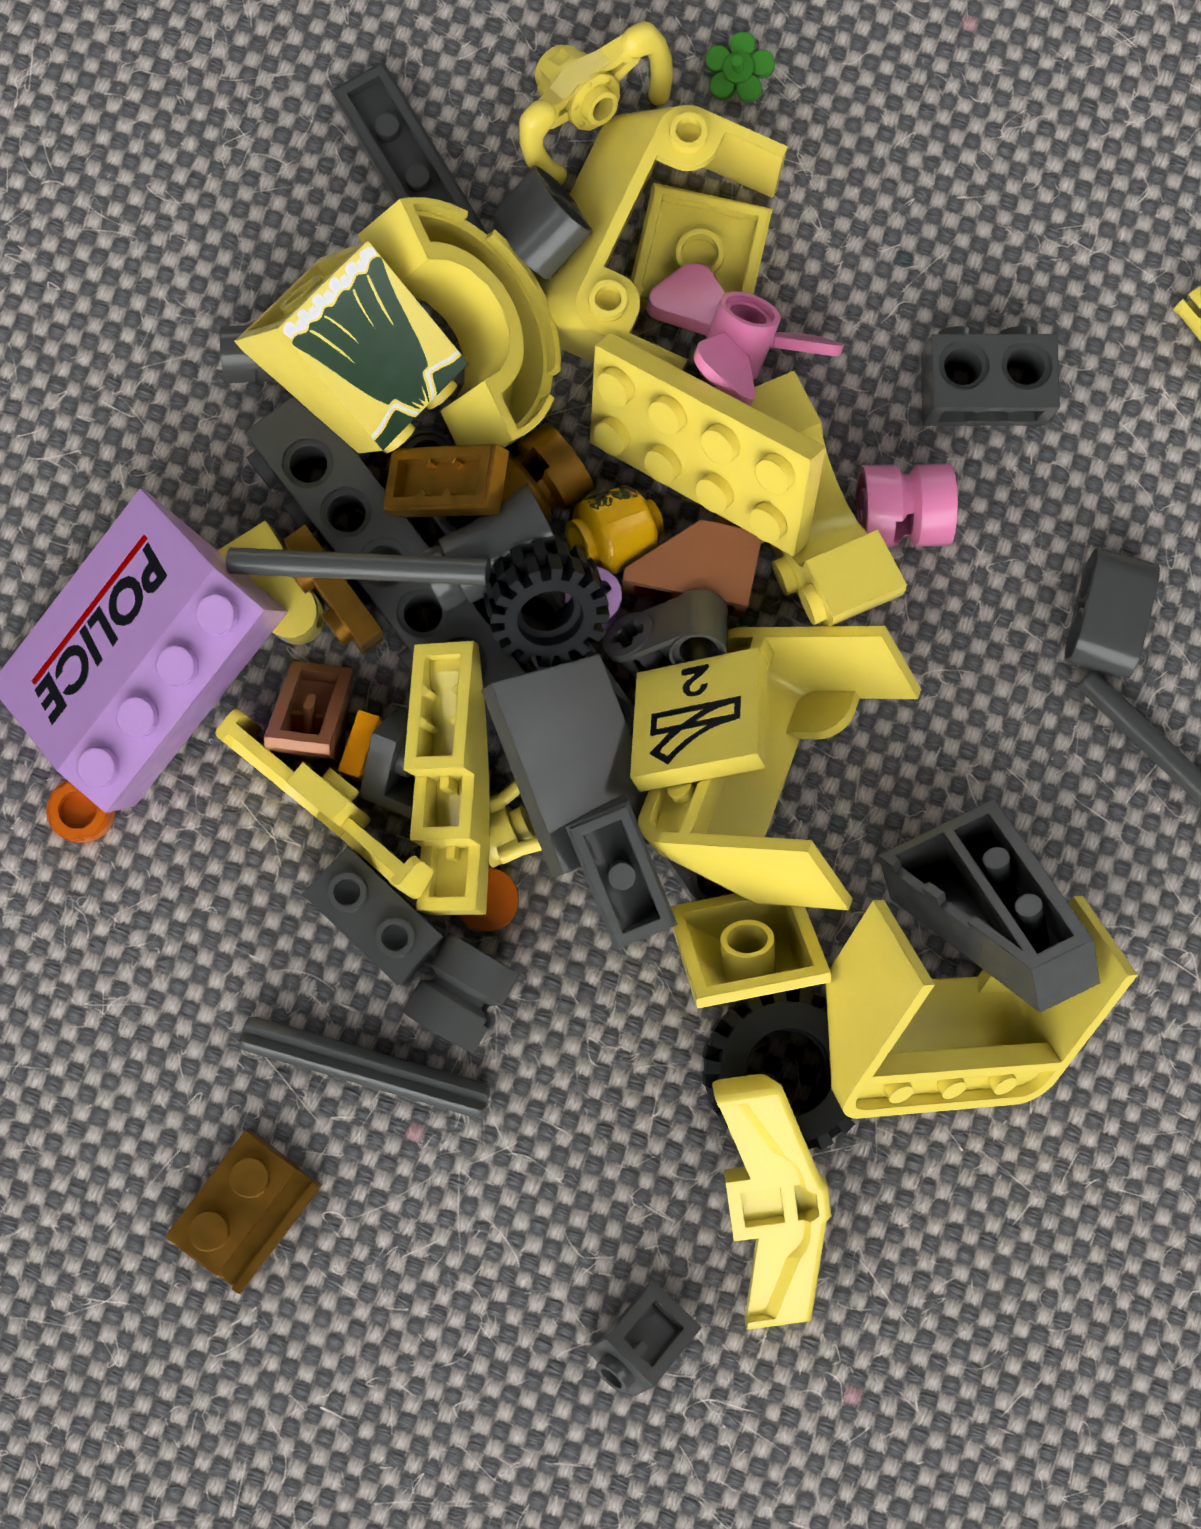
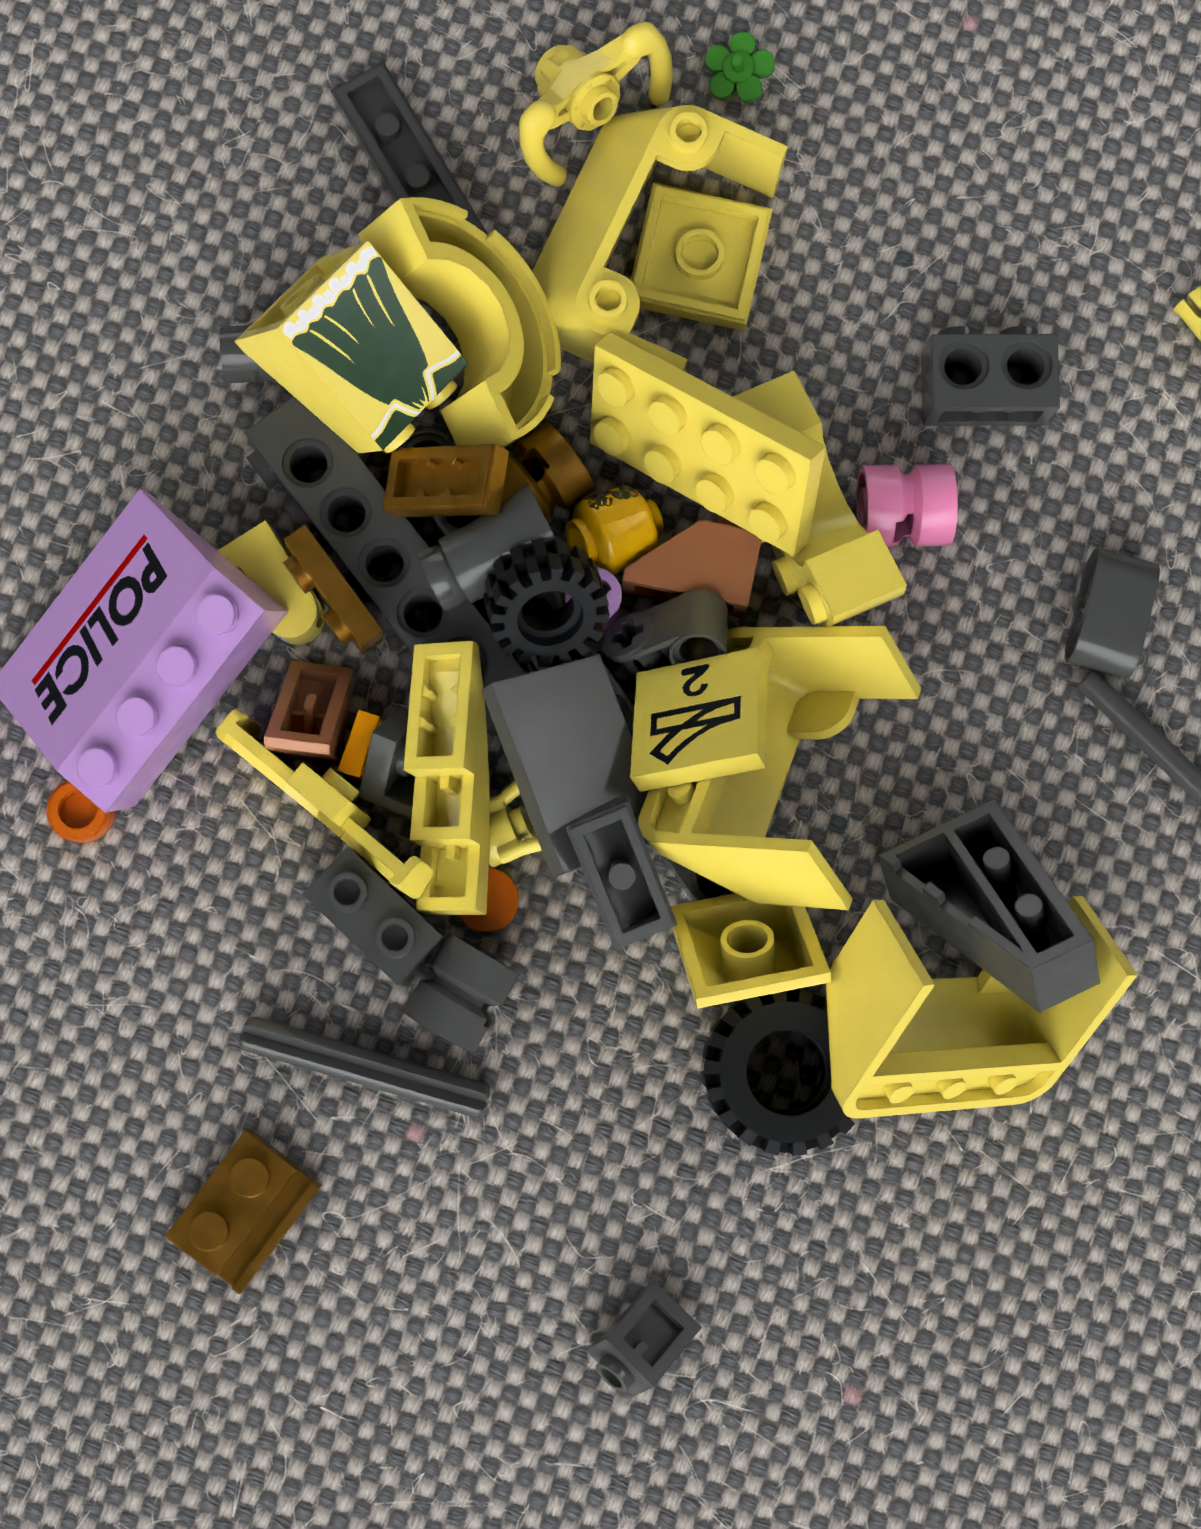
(359, 566): dark grey bar -> none
(542, 223): dark grey beam -> none
(735, 325): bright pink piece -> none
(774, 1200): light yellow plate -> none

